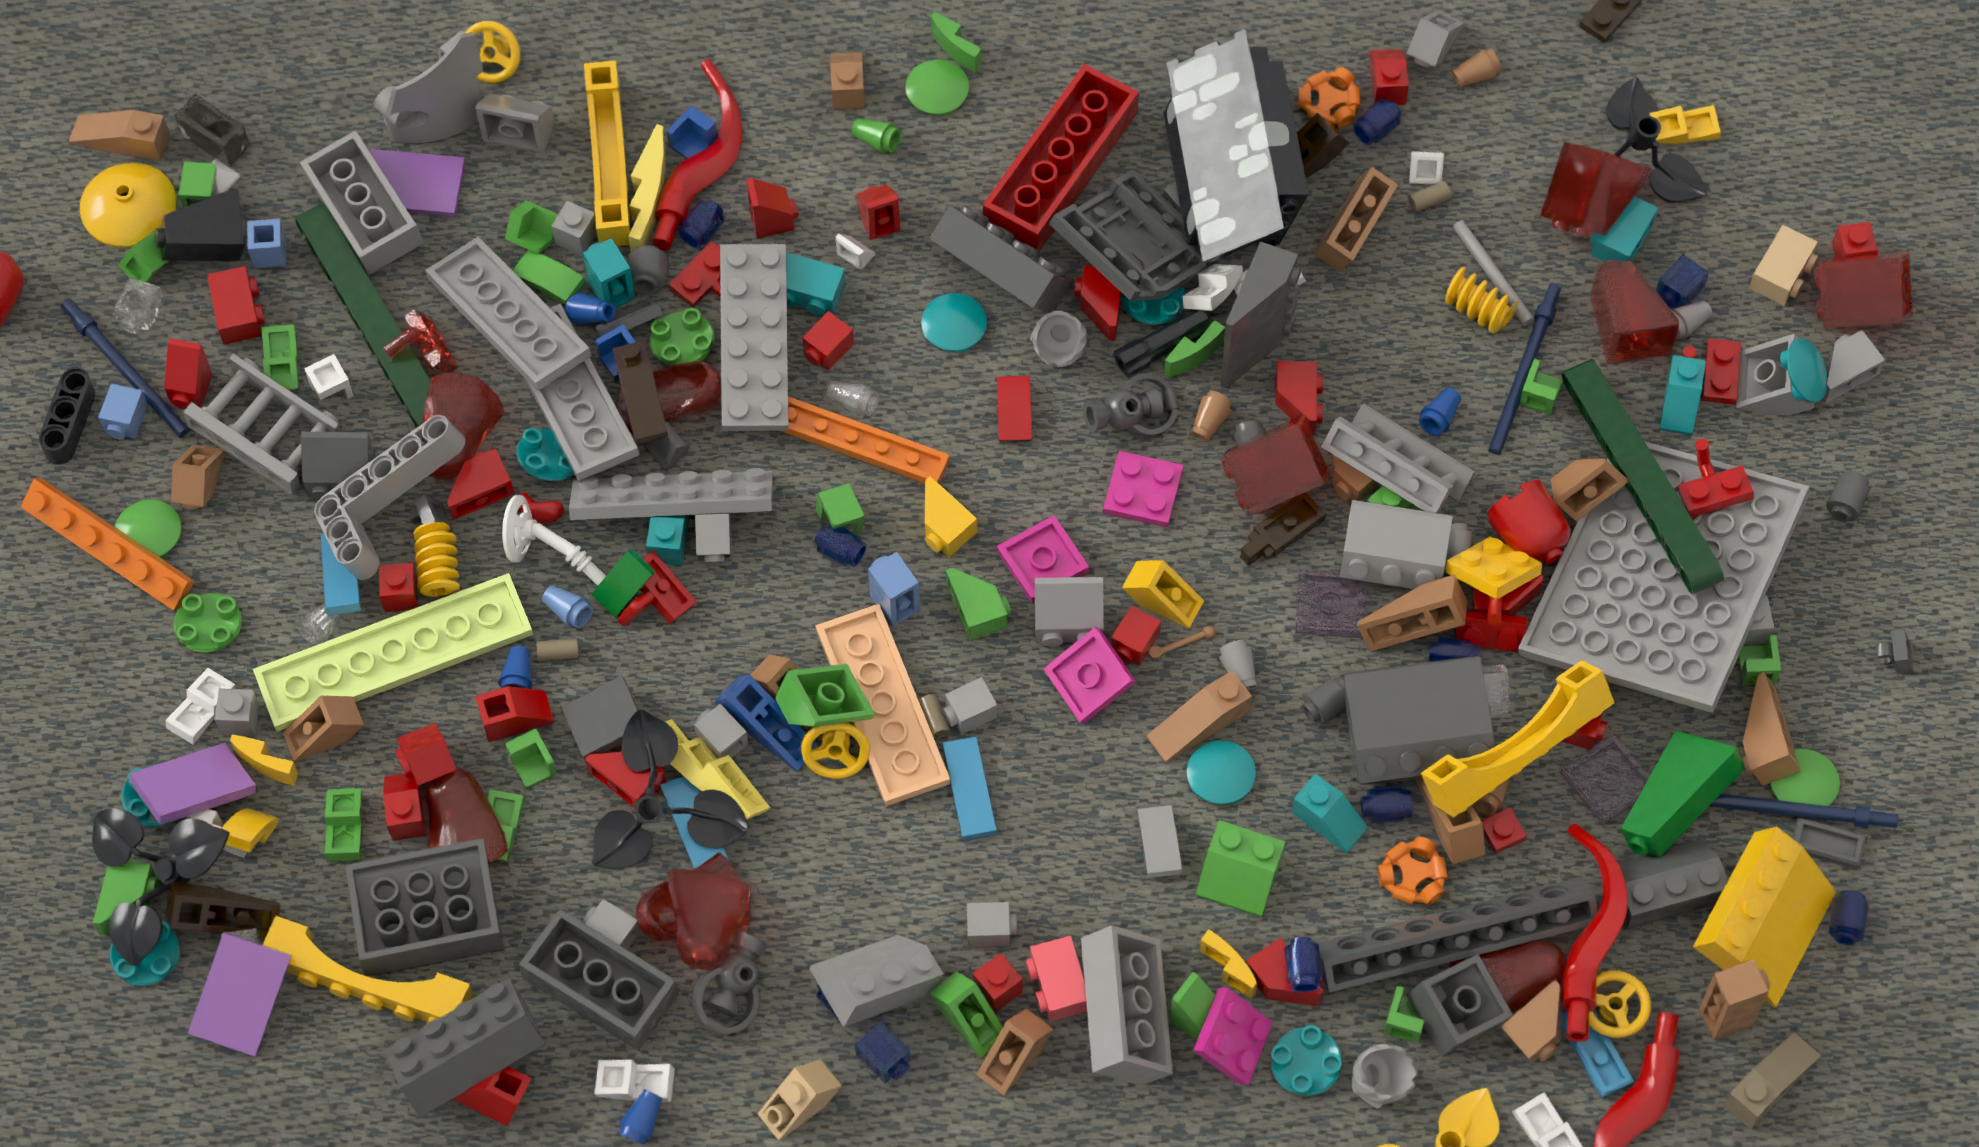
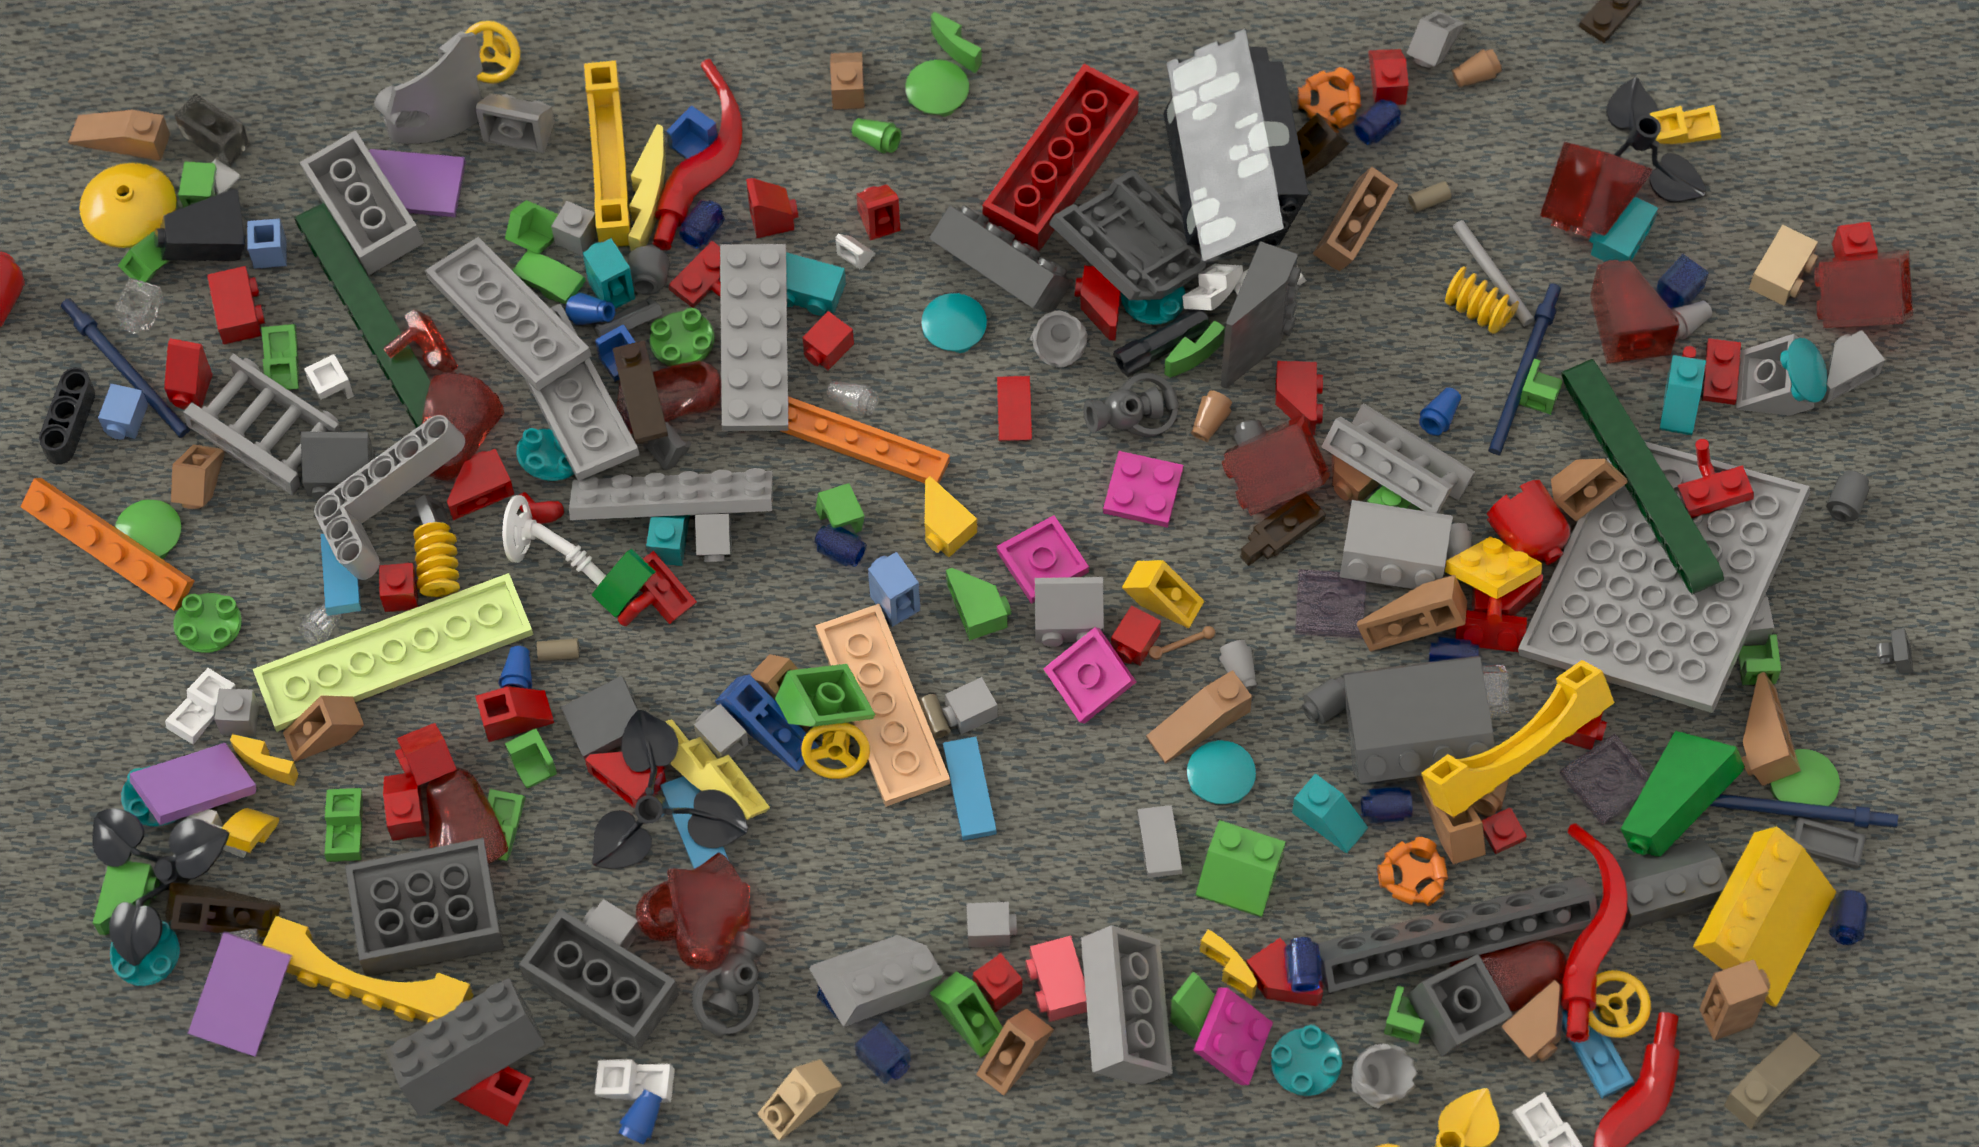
(569, 607): medium blue cone -> none
(1426, 168): white slope -> none

